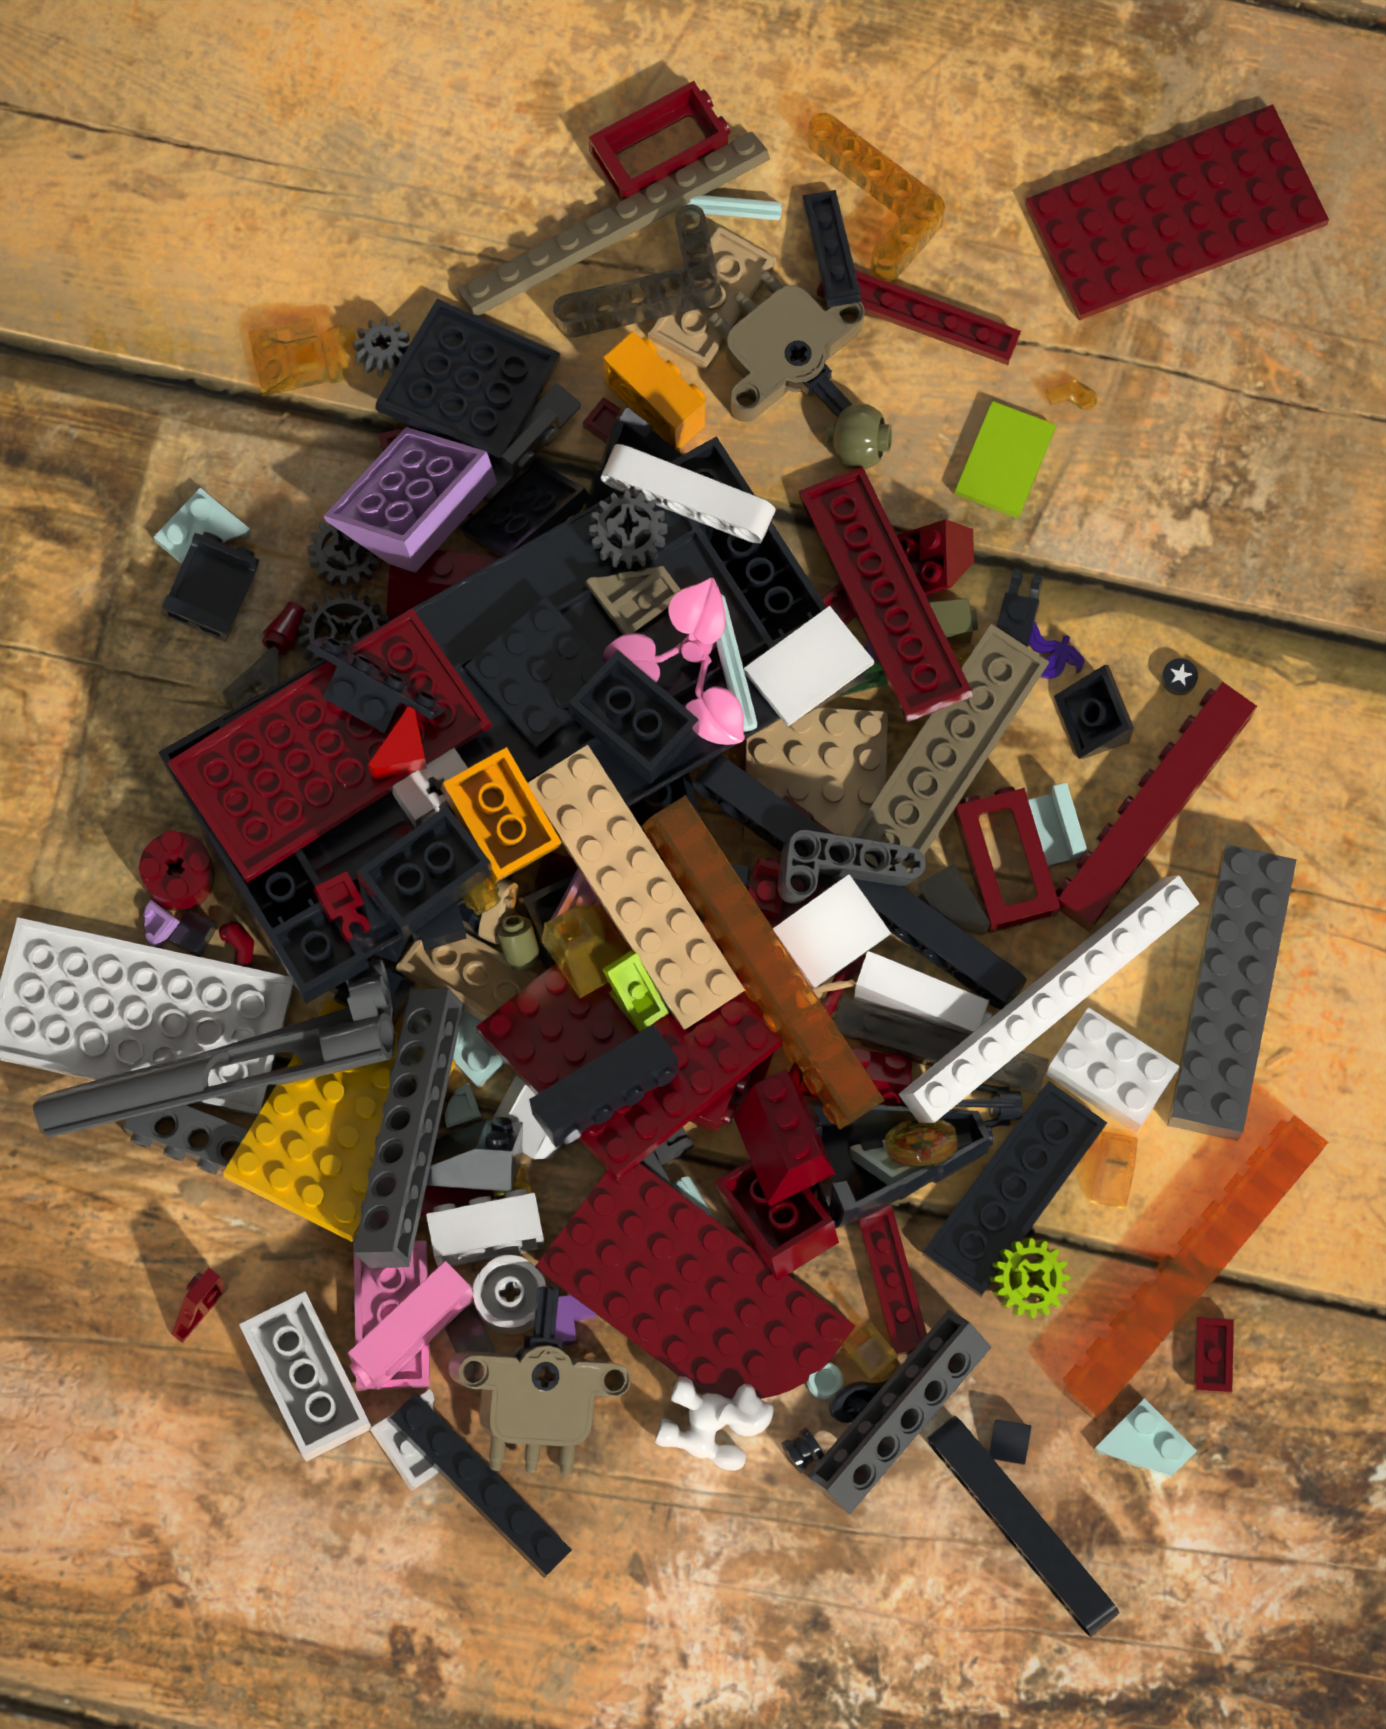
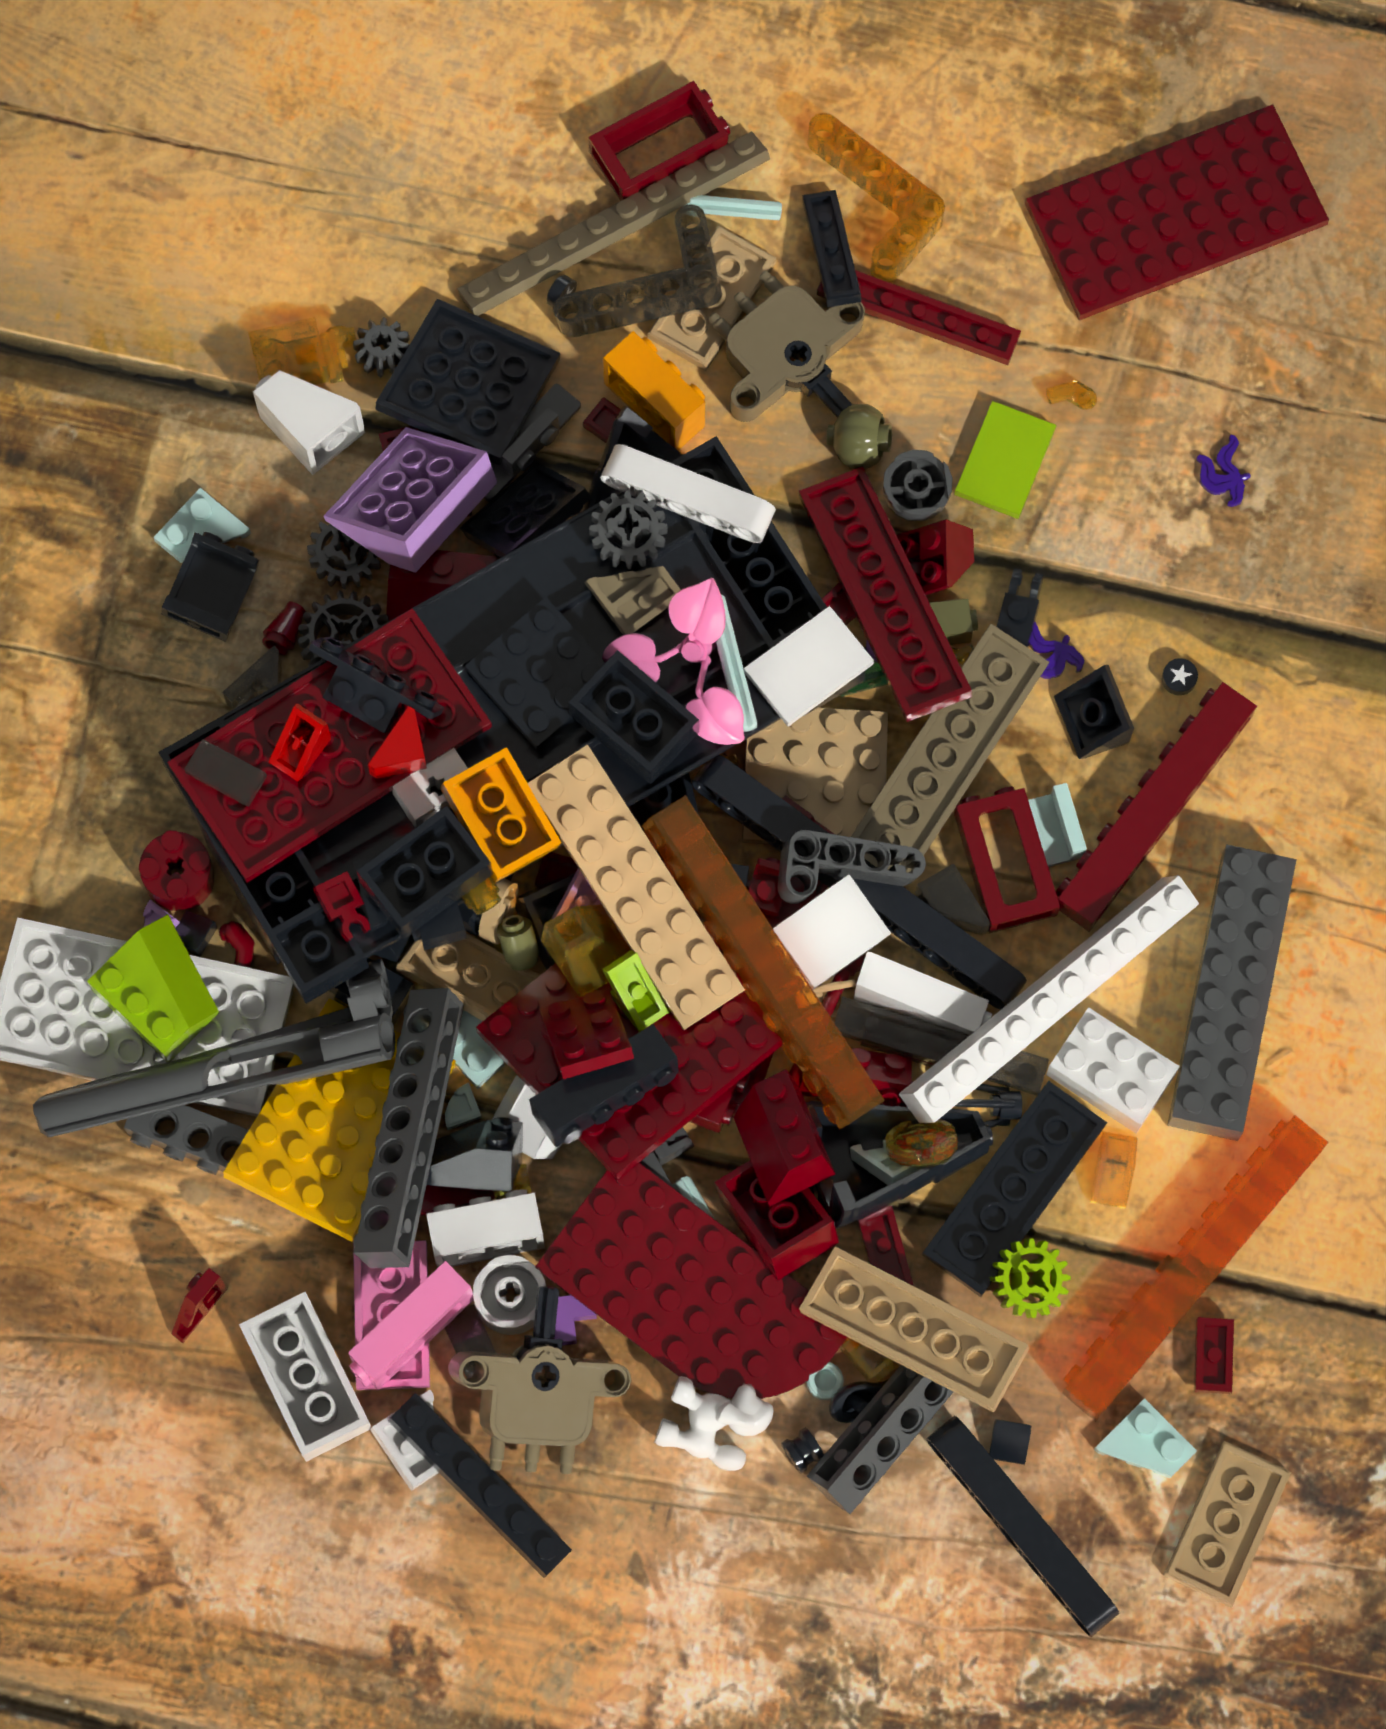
(156, 989): none -> lime wedge
(225, 772): none -> clear smoke tile
(300, 743): none -> red slope
(308, 418): none -> white slope
(560, 287): none -> black tile
(586, 1033): none -> dark red plate
(914, 1329): none -> tan plate
(917, 485): none -> dark grey cylinder
(1219, 484): none -> dark purple piece
(1227, 1524): none -> tan tile

